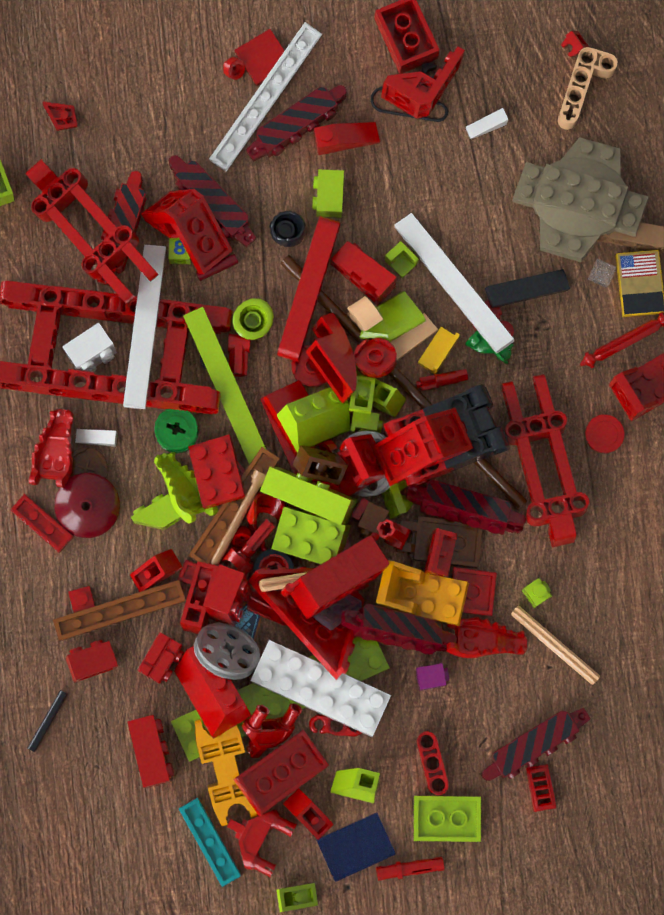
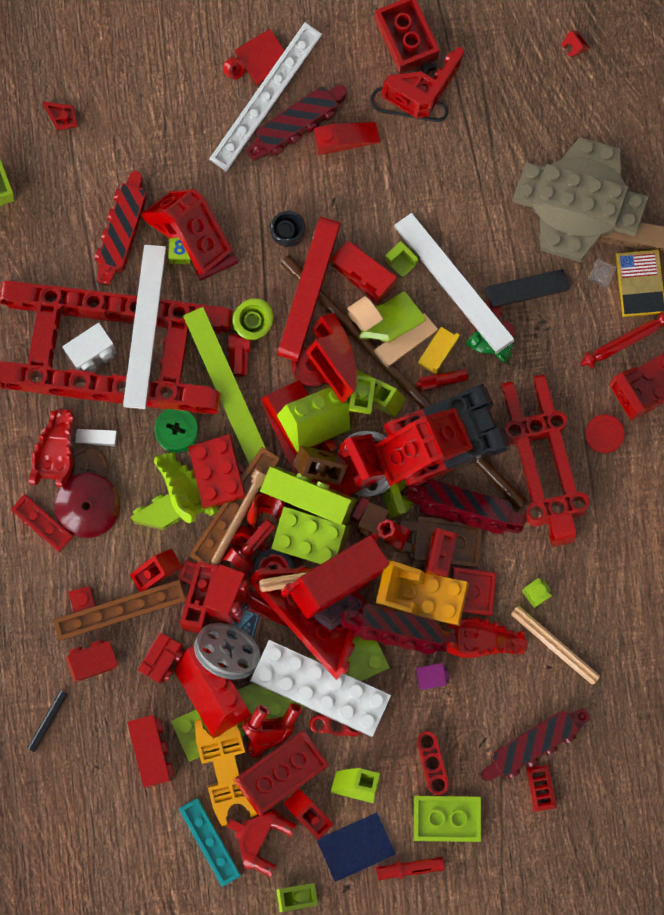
(51, 186): red beam -> none
(227, 212): dark red hinge -> none
(329, 193): lime brick -> none
(366, 422): lime brick -> none
(375, 357): red tile -> none
(487, 124): white piece -> none
(580, 88): light nougat beam -> none

